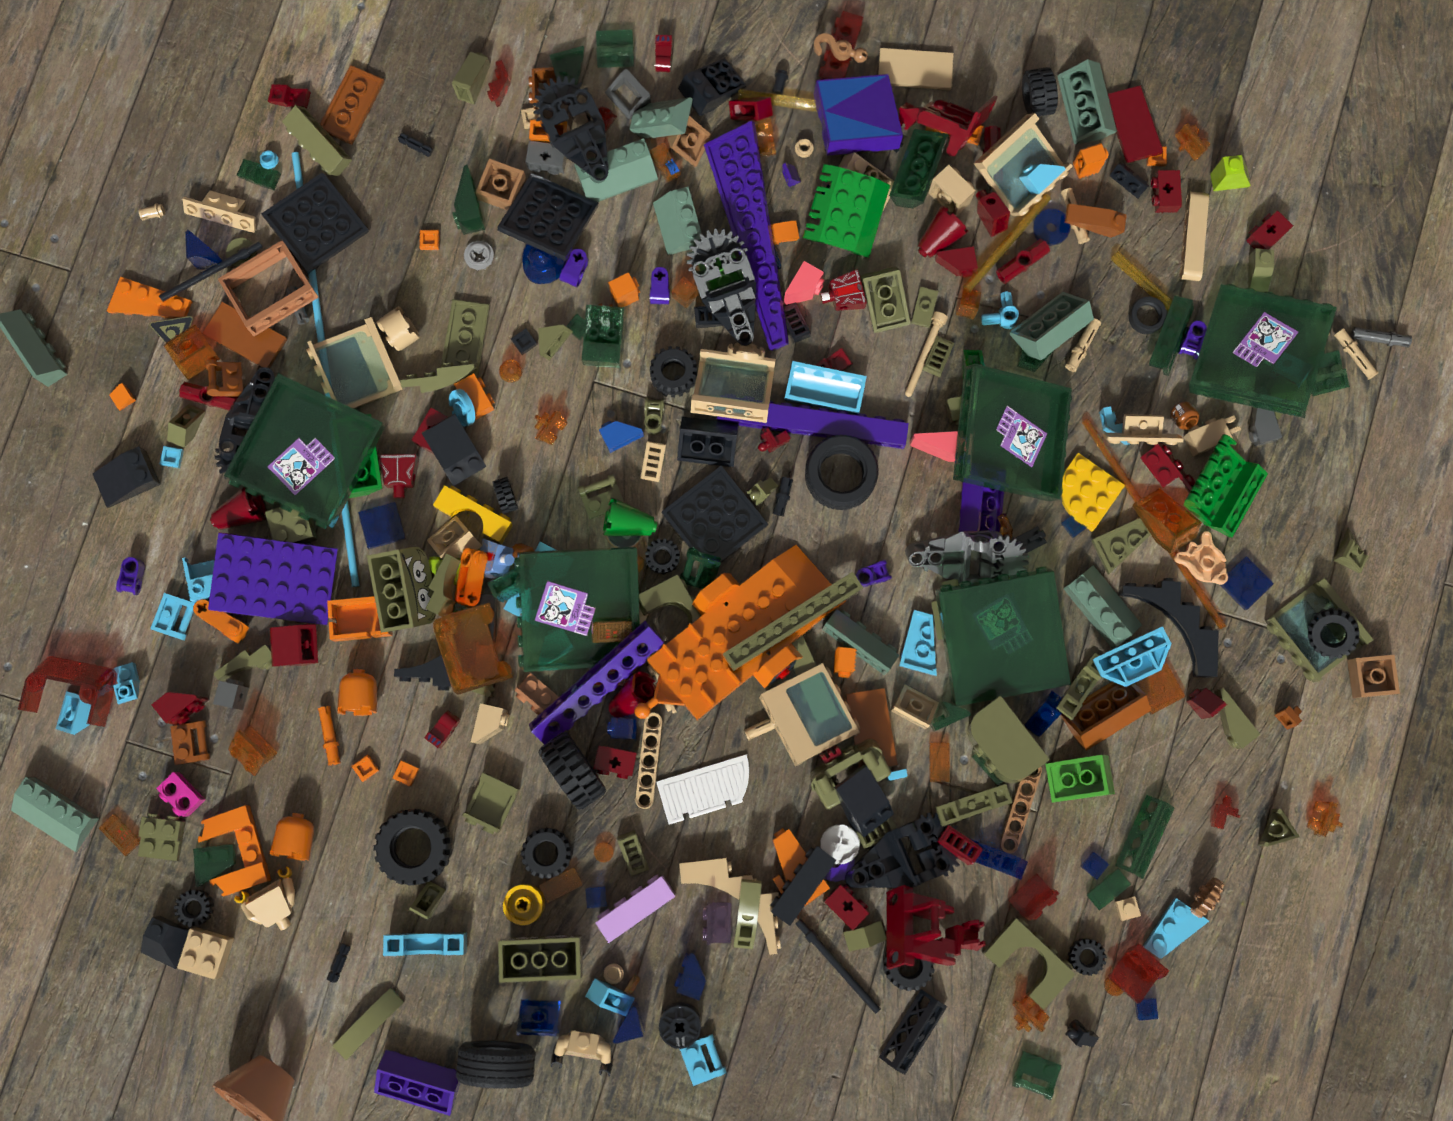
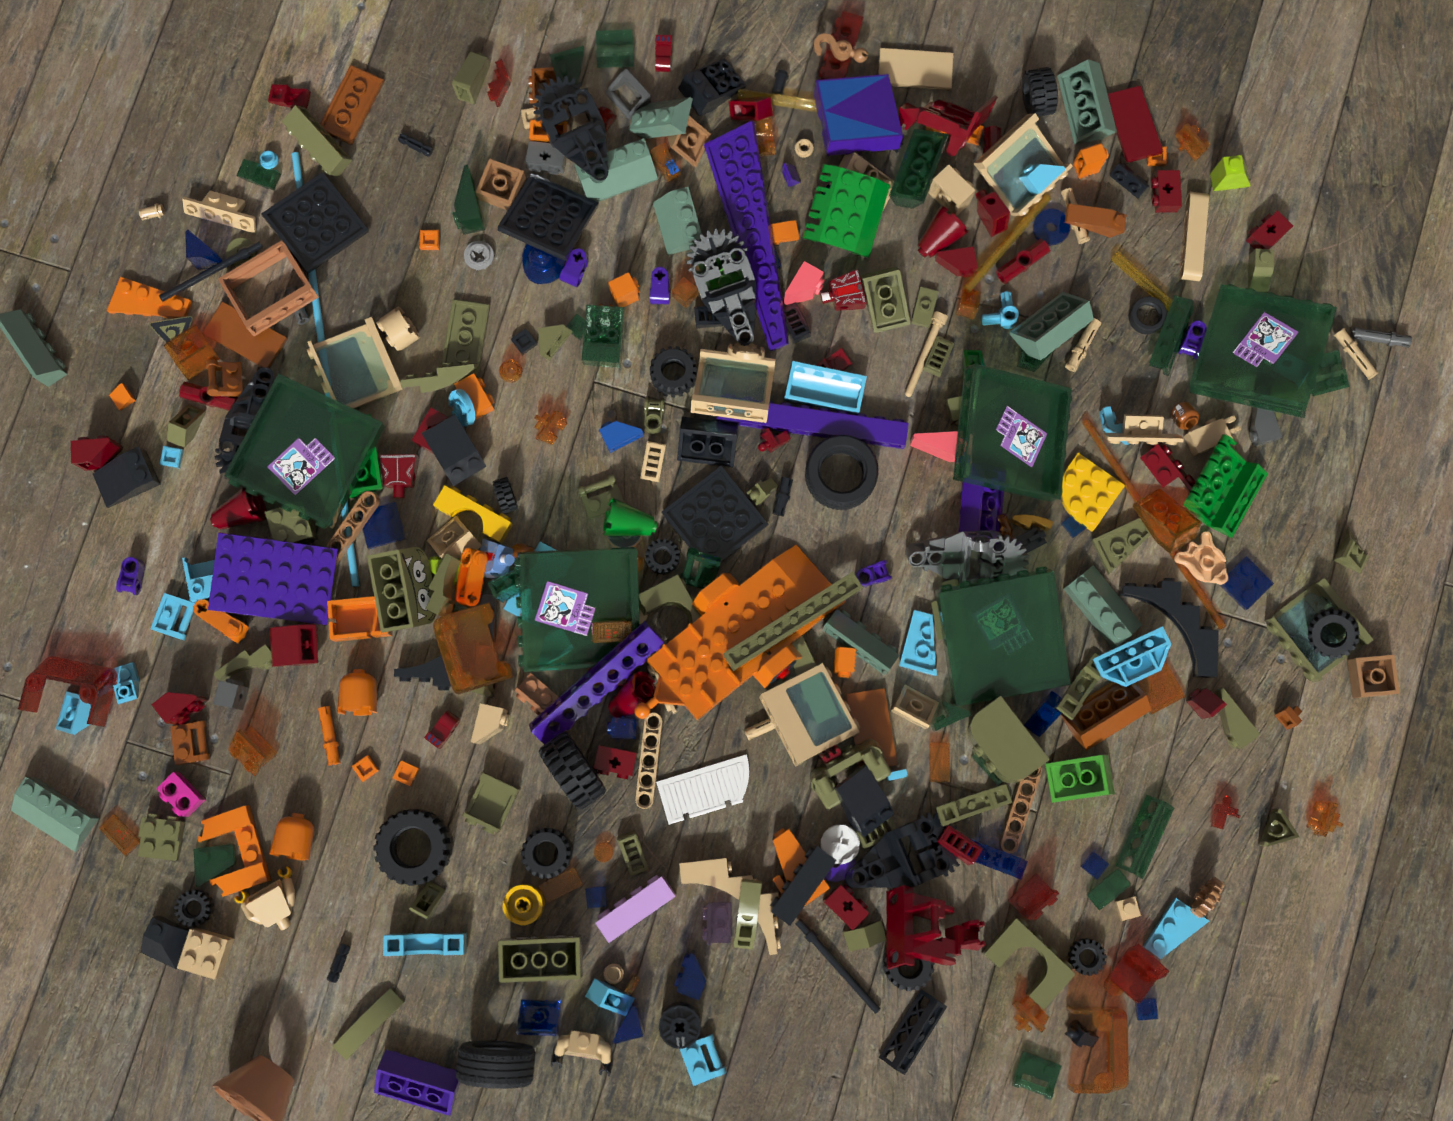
(93, 453): none -> dark red slope
(356, 526): none -> medium nougat beam
(1025, 521): none -> pearl gold slope
(1115, 1023): none -> clear orange windscreen

